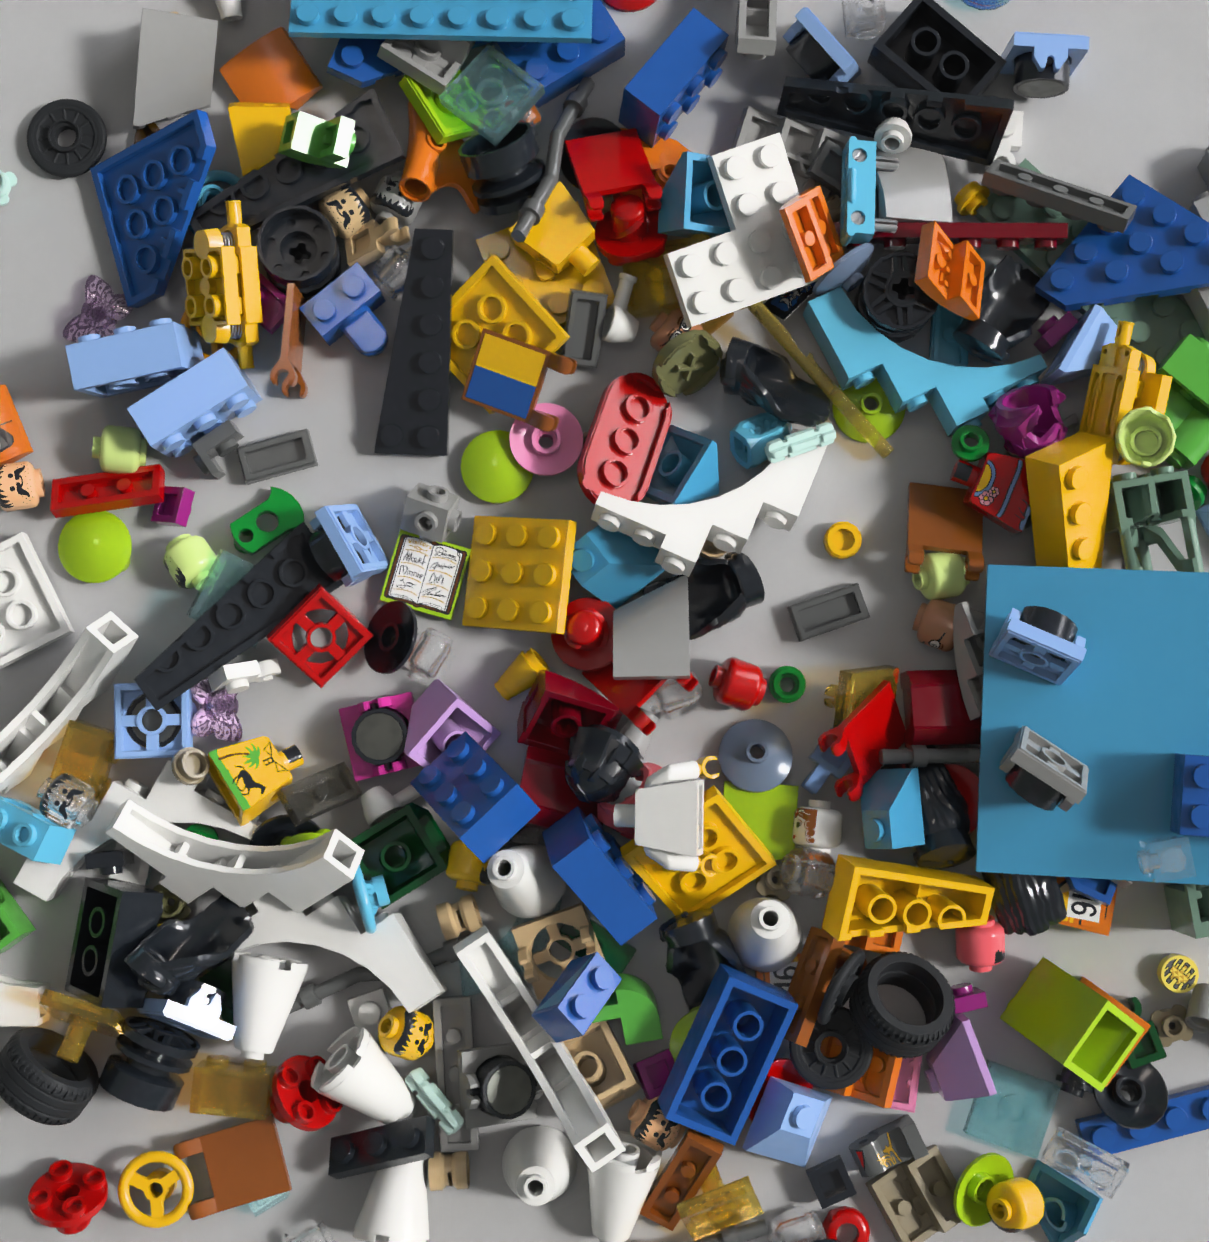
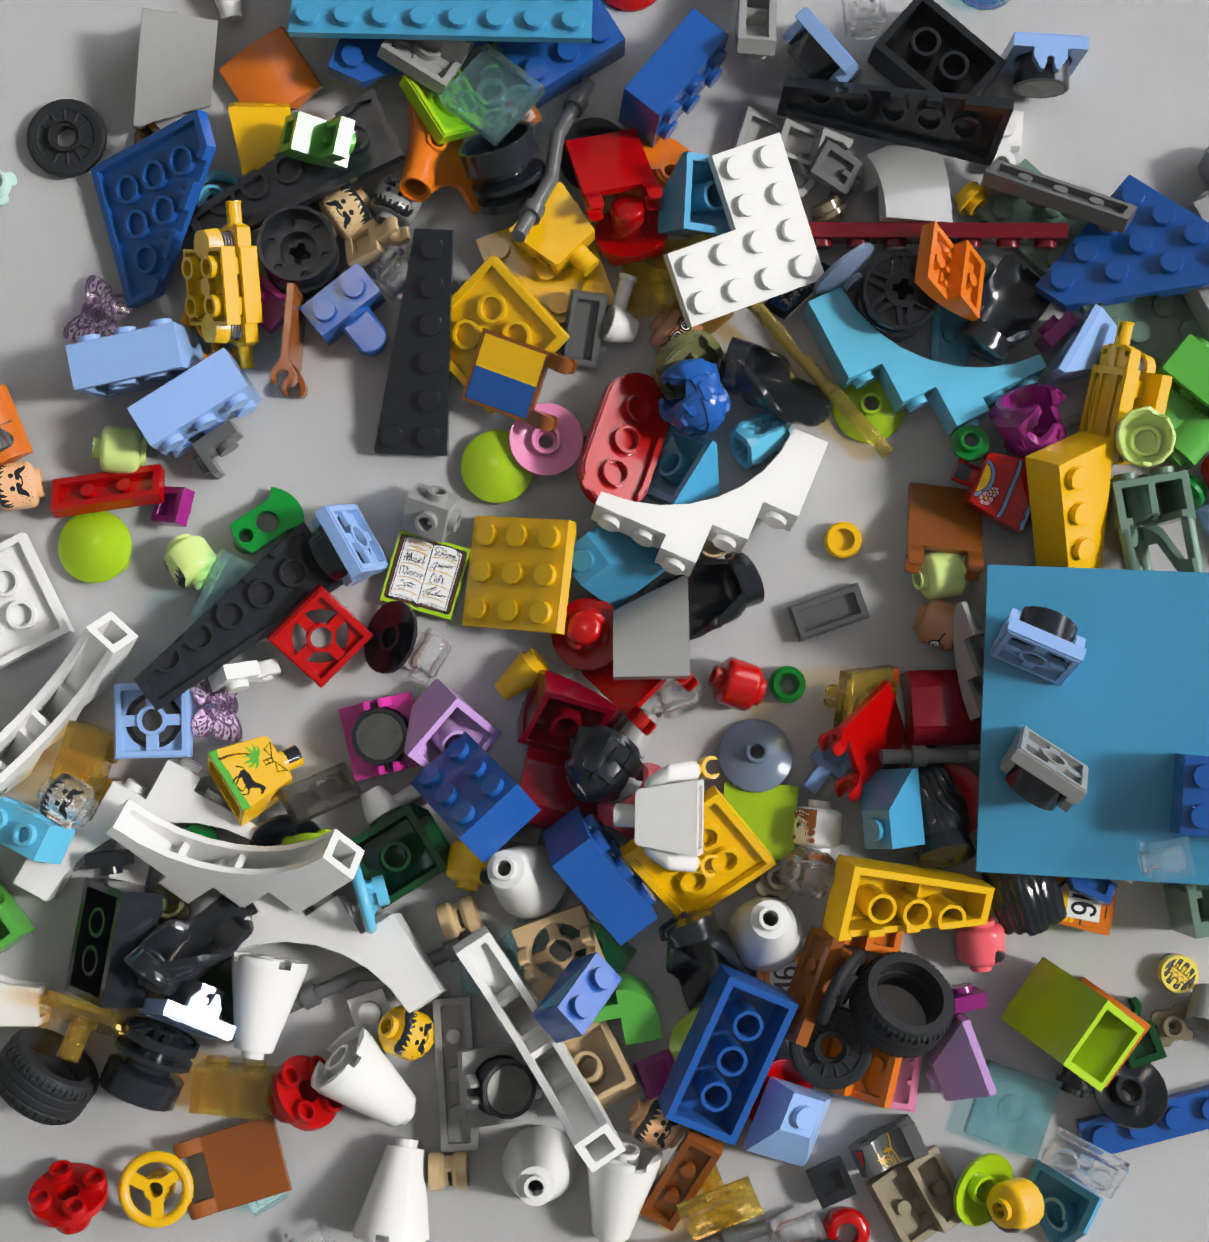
(190, 766): dark tan plate -> none
(277, 456): dark grey tile -> none
(382, 1147): black plate -> none
(434, 1101): light aqua axle -> none
(704, 399): none -> blue helmet
(800, 442): light aqua axle -> none
(812, 233): orange slope -> none
(858, 192): medium azure piece -> none
(893, 135): white plate -> none

